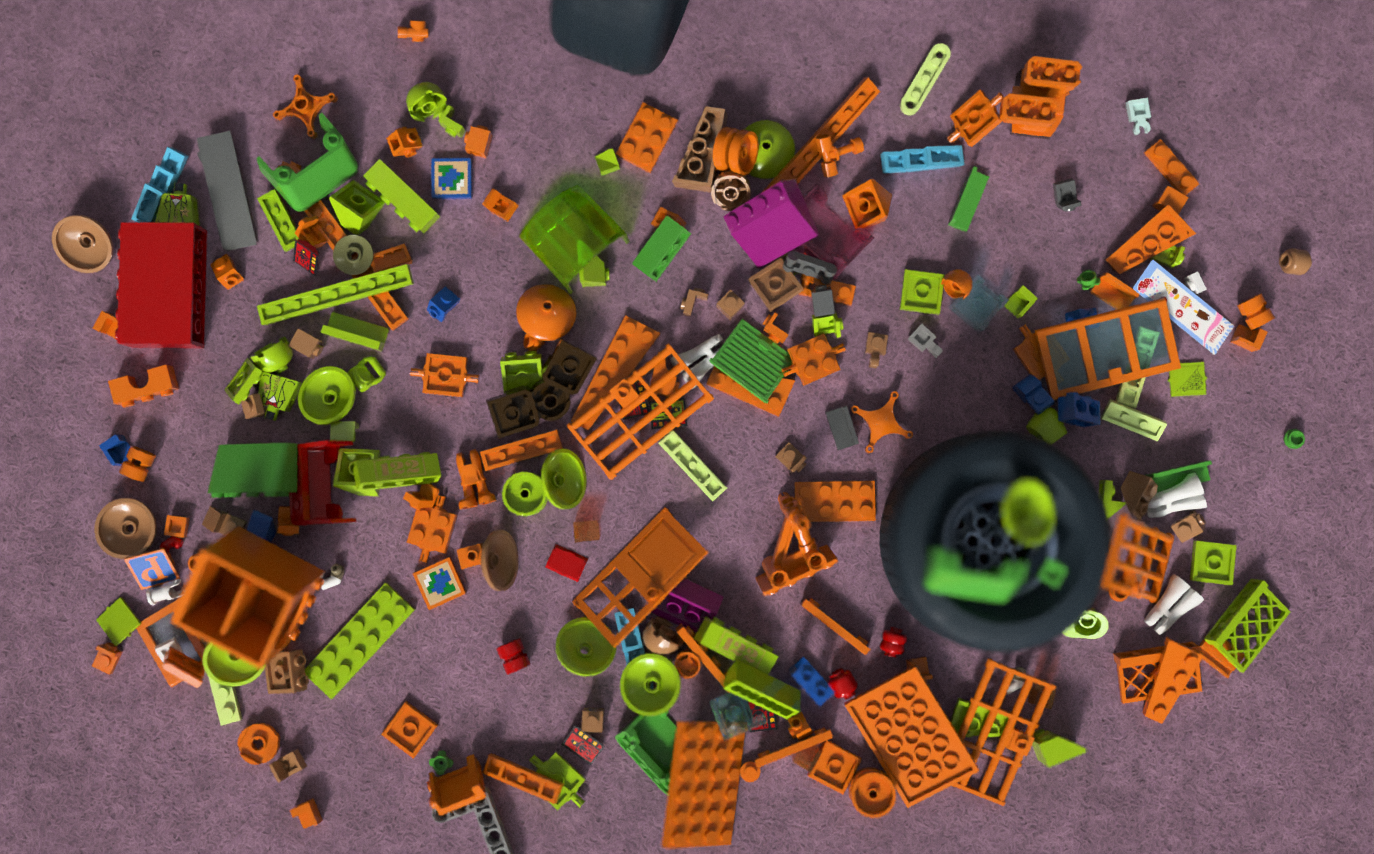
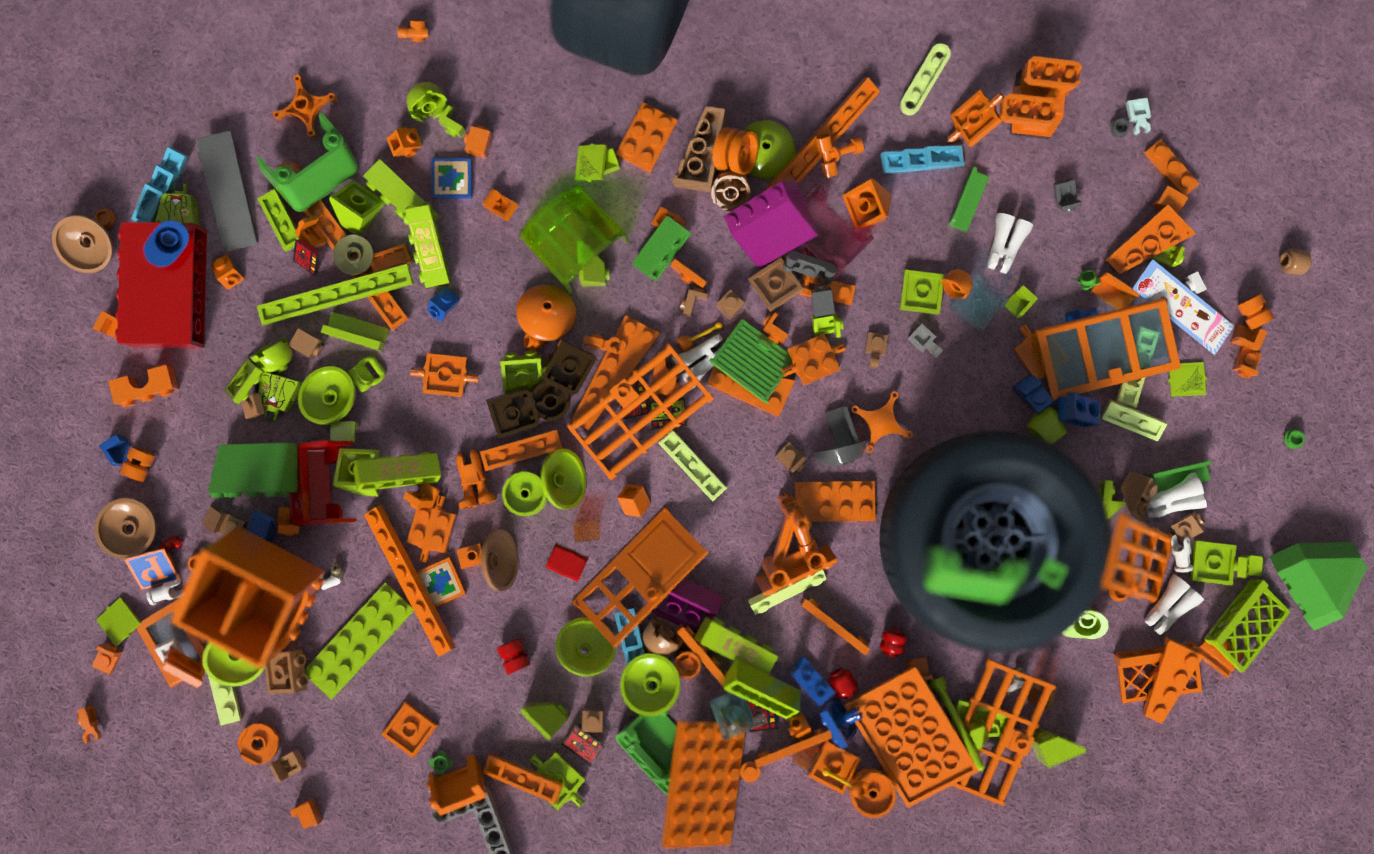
(88, 720): none -> orange plate
(105, 217): none -> orange plate
(166, 243): none -> blue piece
(176, 526): orange plate -> none
(409, 580): none -> orange plate
(427, 244): none -> lime brick
(546, 716): none -> lime slope
(591, 162): none -> lime piece
(598, 342): none -> orange plate
(634, 500): none -> orange panel
(686, 342): none -> hinge
(688, 275): none -> orange plate
(762, 603): none -> yellowish green plate
(840, 722): none -> blue plate
(841, 455): none -> dark grey piece
(857, 787): none -> orange hinge
(939, 686): none -> lime piece
(978, 733): none -> lime slope
(1003, 226): none -> white piece
(1028, 512): lime dish -> none
(1119, 123): none -> dark grey plate
(1182, 554): none -> white piece
(1247, 363): none -> orange bracket
(1248, 565): none -> lime bracket
(1321, 578): none -> bright green panel

